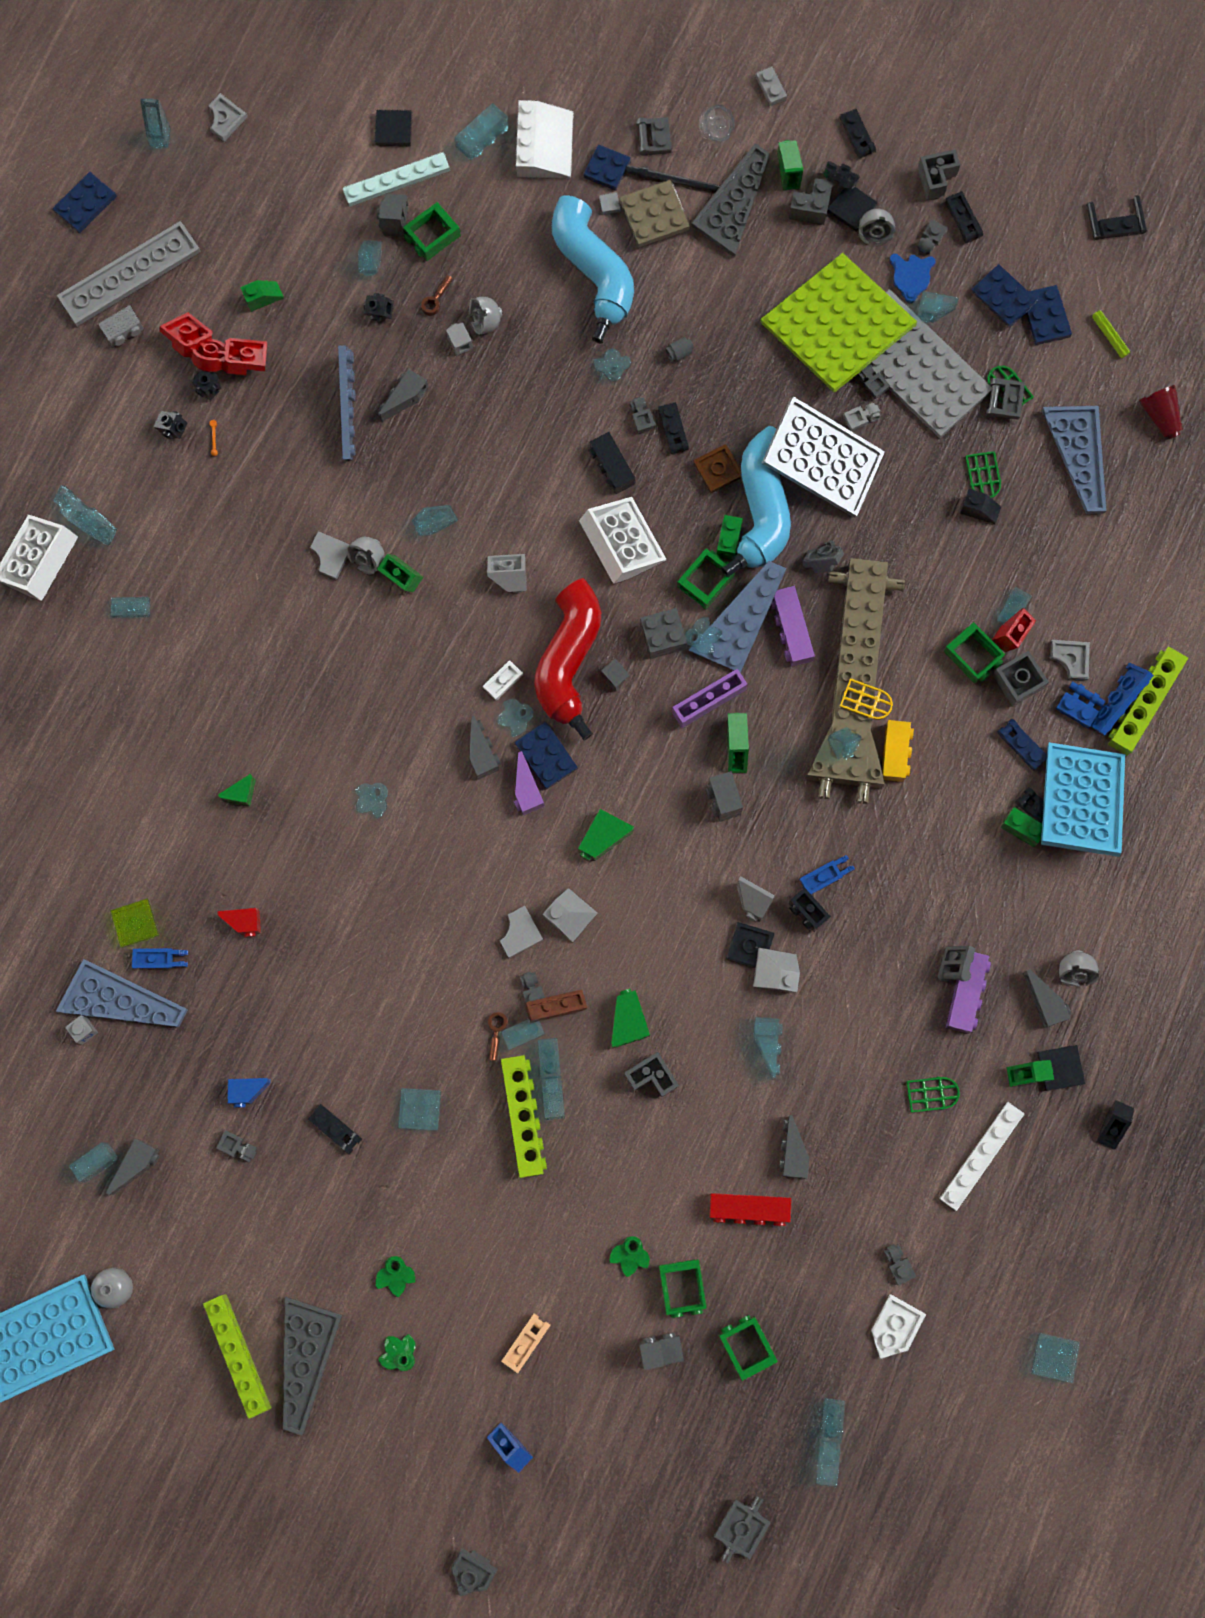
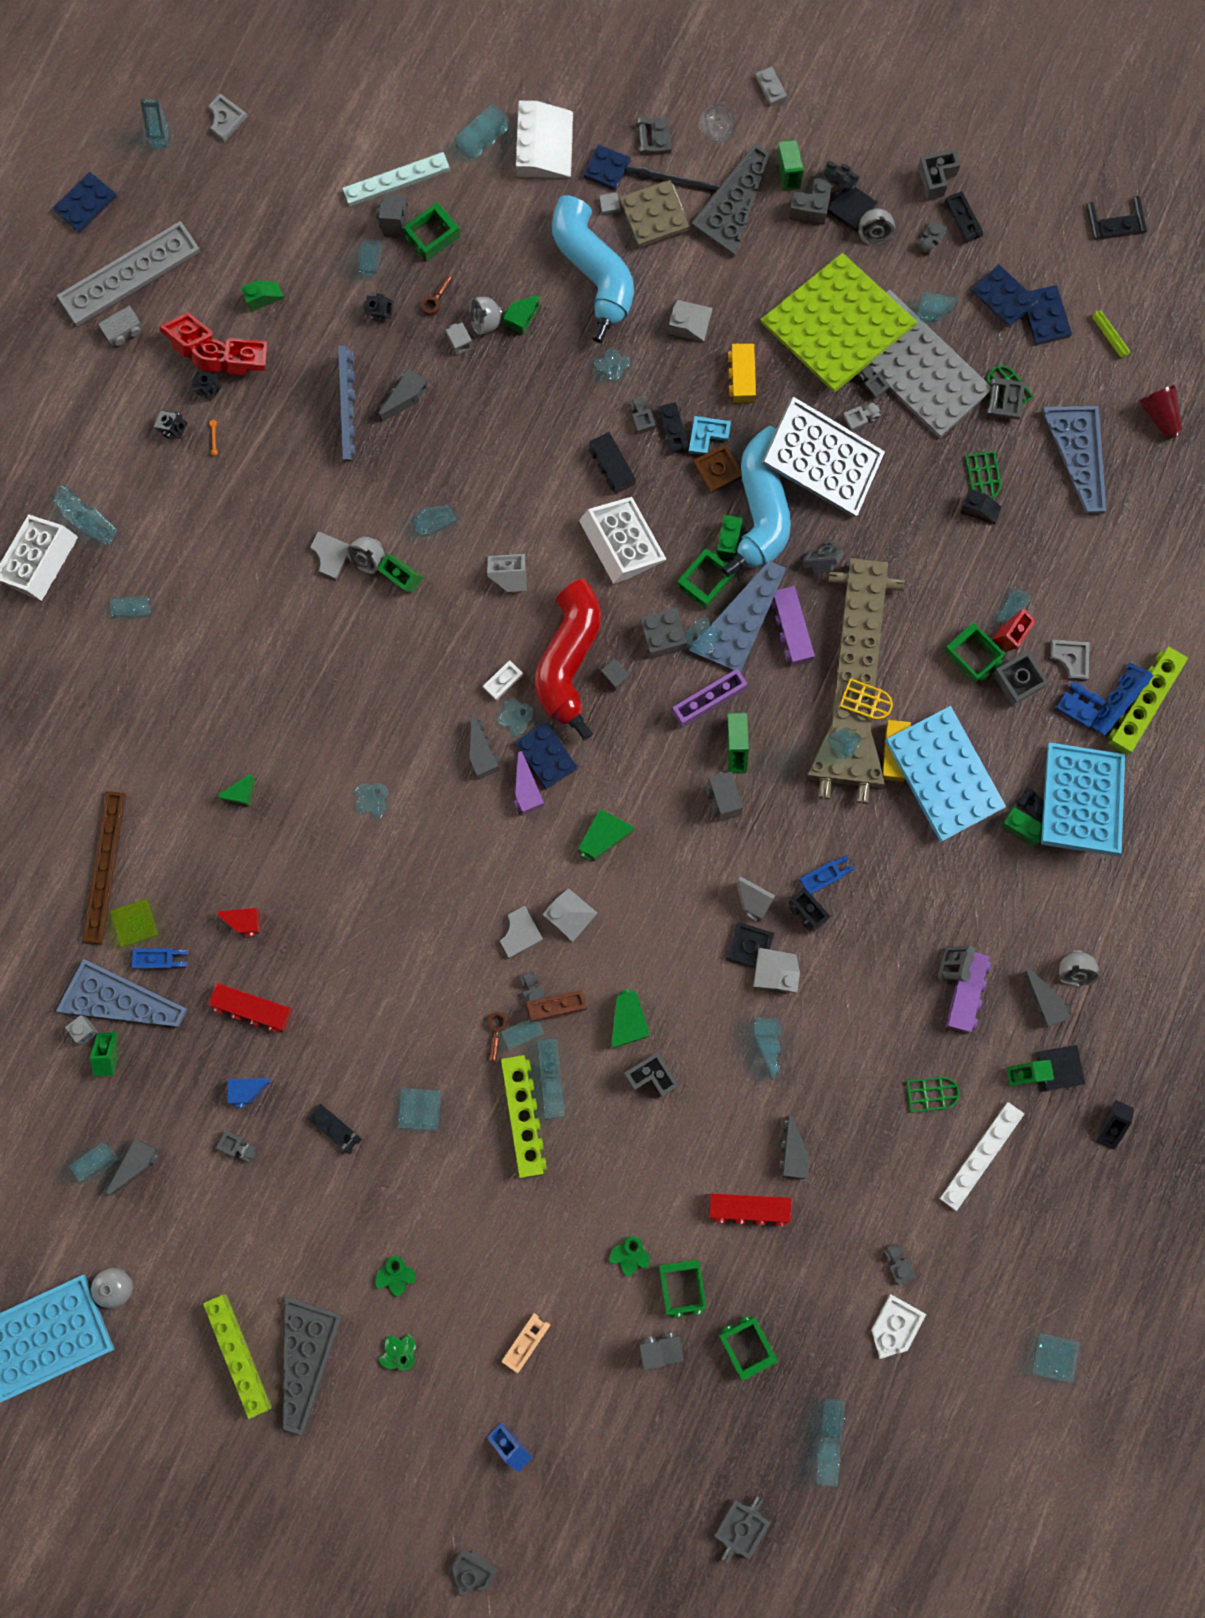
(104, 867): none -> reddish brown tile
(104, 1054): none -> green slope
(251, 1007): none -> red brick
(393, 127): black tile -> none
(521, 313): none -> green slope
(679, 349): dark grey brick -> none
(690, 320): none -> light grey slope
(707, 429): none -> medium azure plate
(742, 373): none -> yellow brick
(857, 133): black plate -> none
(911, 276): blue tile -> none
(945, 773): none -> medium azure plate
(1022, 744): dark blue plate -> none

